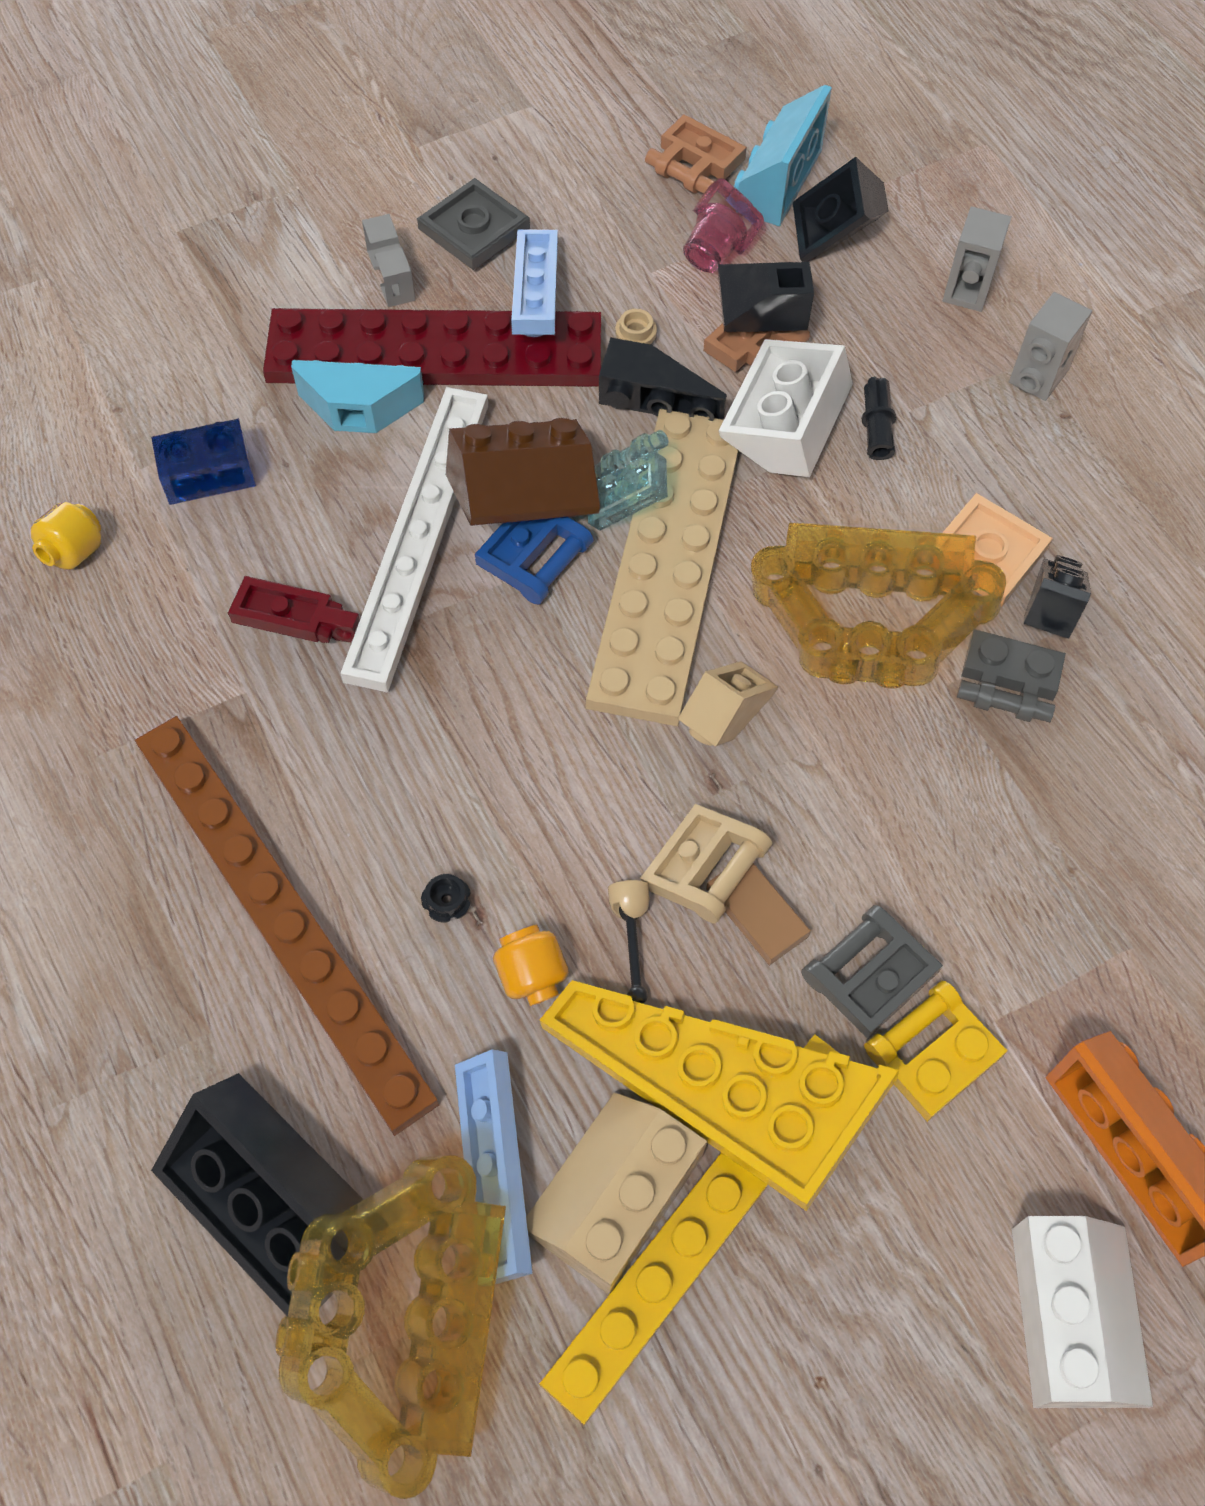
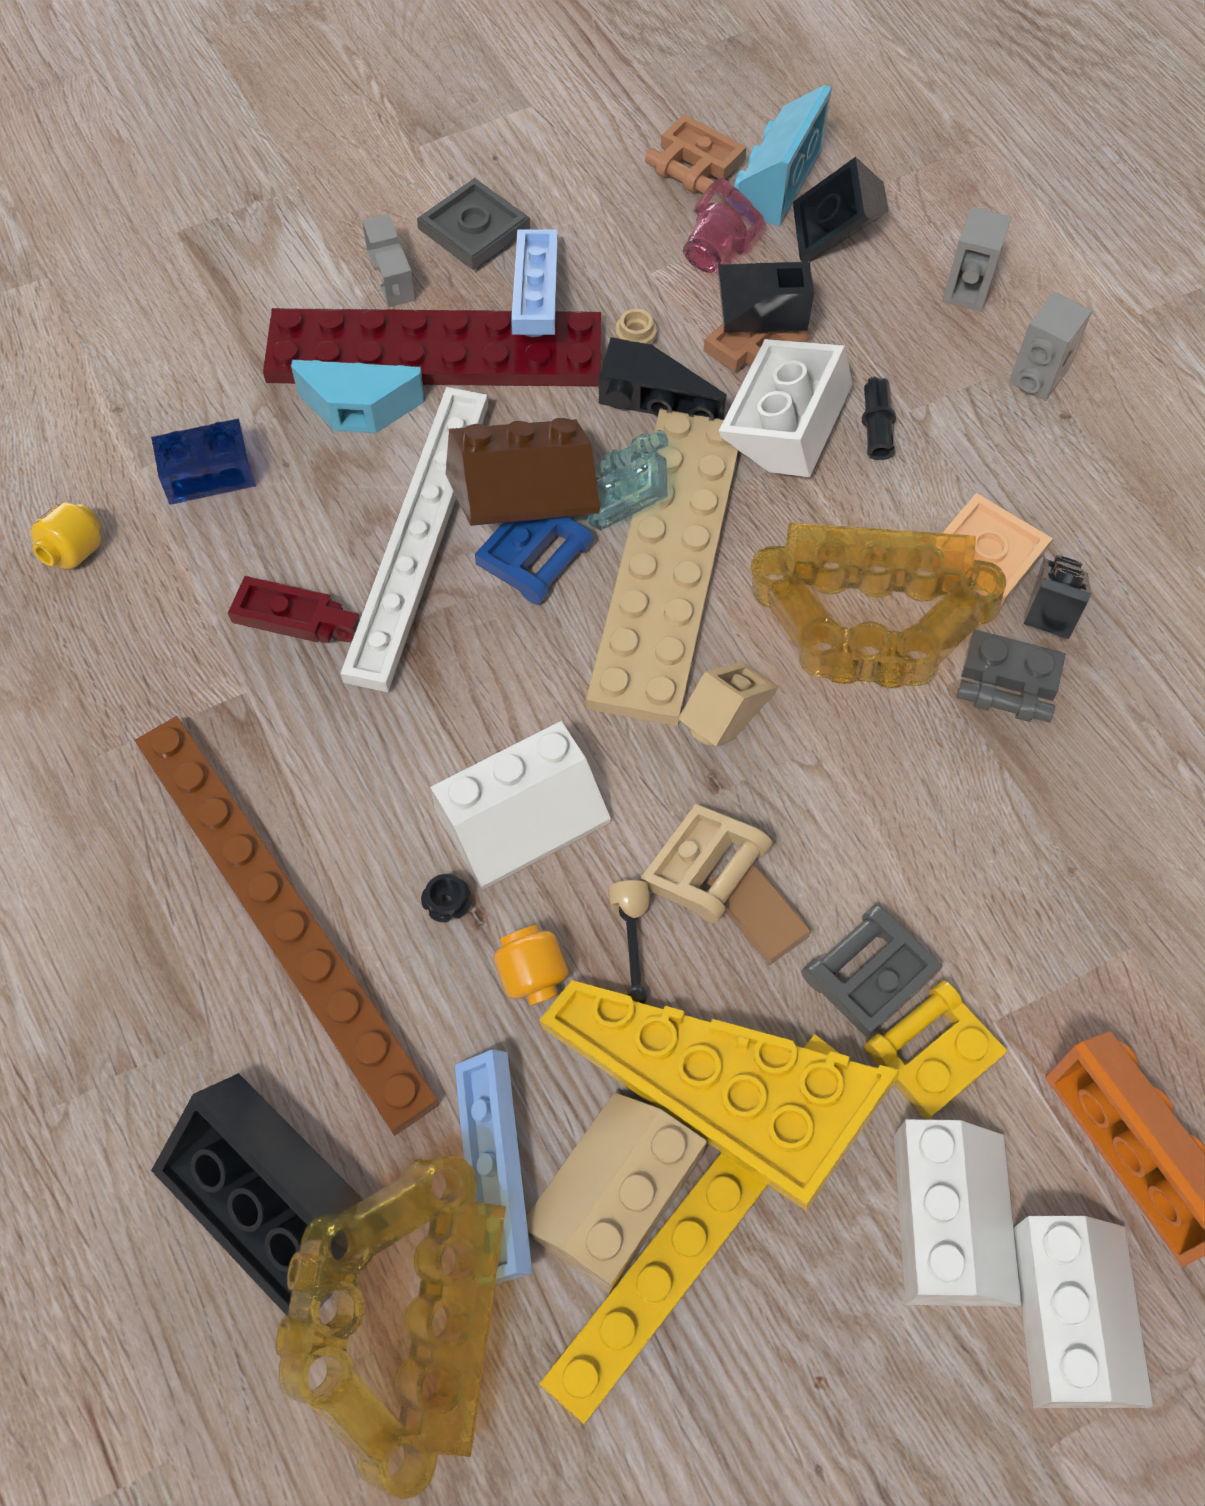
(520, 805): none -> white slope
(955, 1215): none -> white slope

